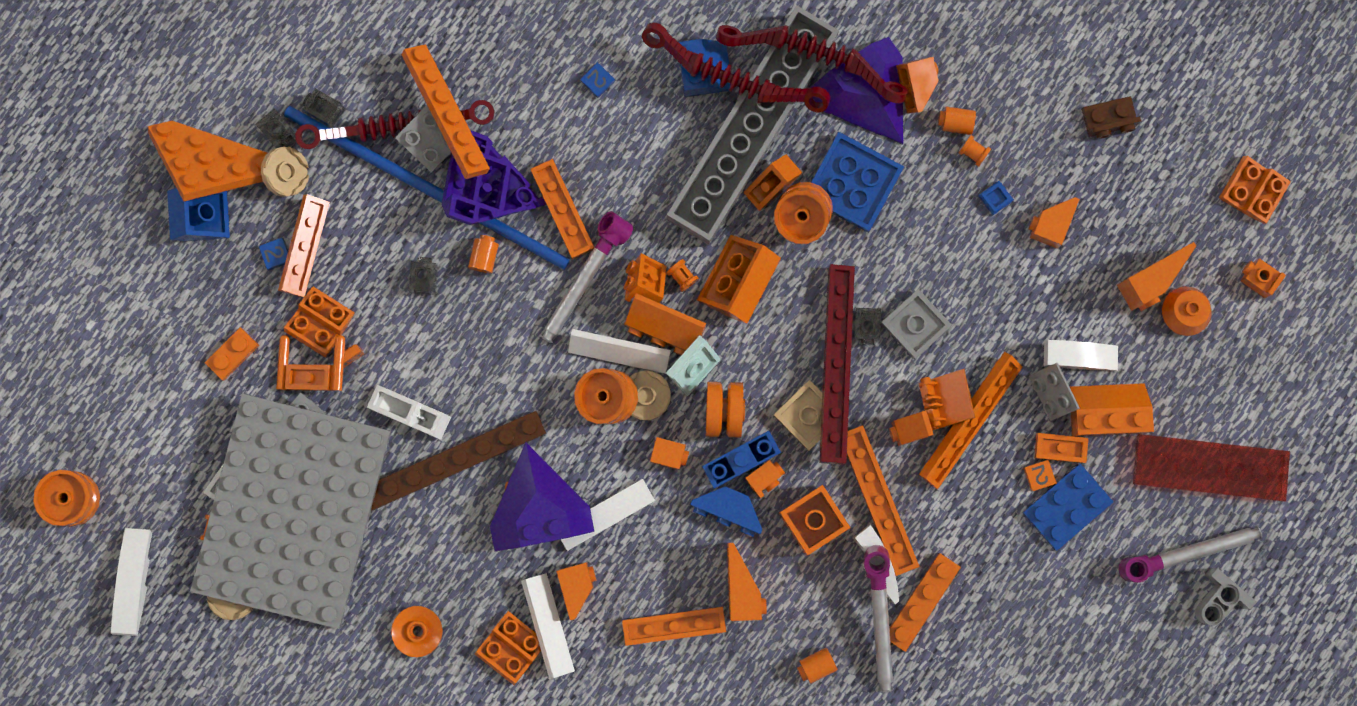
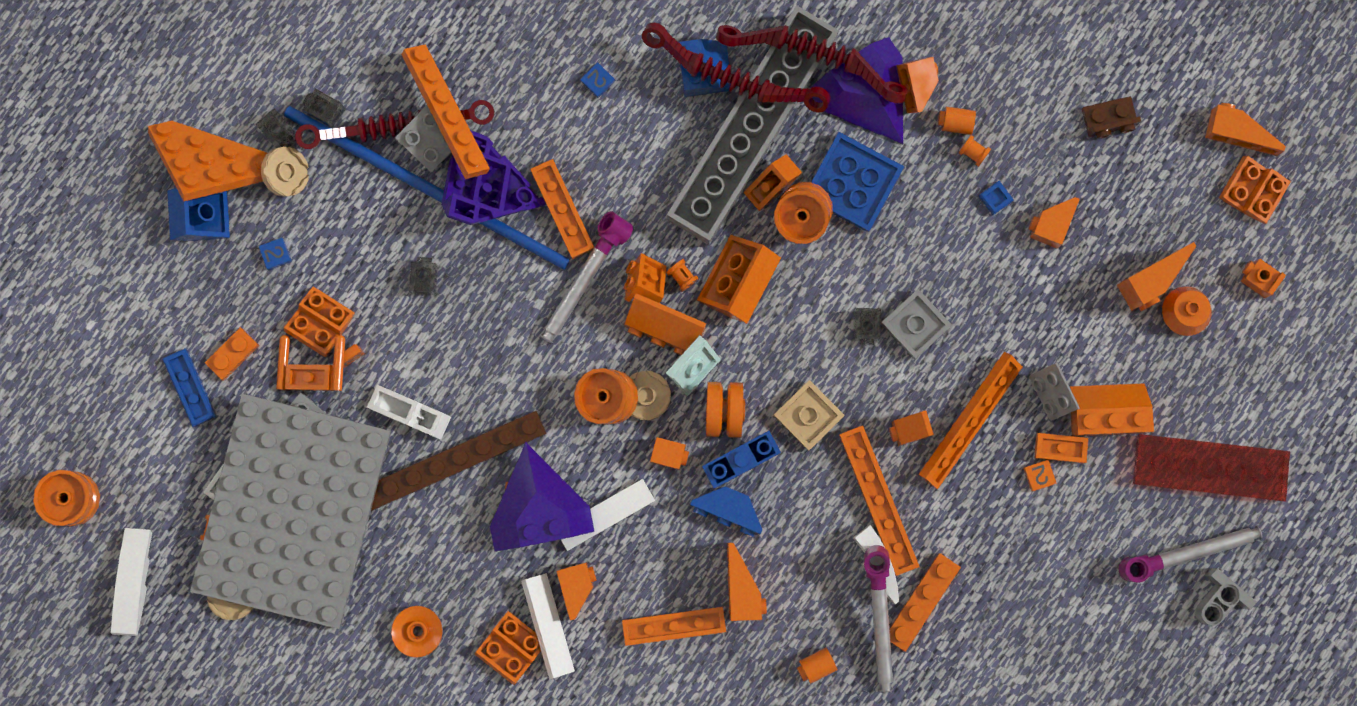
(189, 387): none -> blue tile
(303, 246): plate -> none
(483, 254): orange brick -> none
(619, 351): white tile -> none
(765, 478): orange brick -> none
(814, 520): orange brick -> none
(837, 364): dark red plate -> none
(947, 399): orange hinge -> none
(1067, 507): blue plate -> none
(1081, 355): white slope -> none
(1239, 129): none -> orange slope

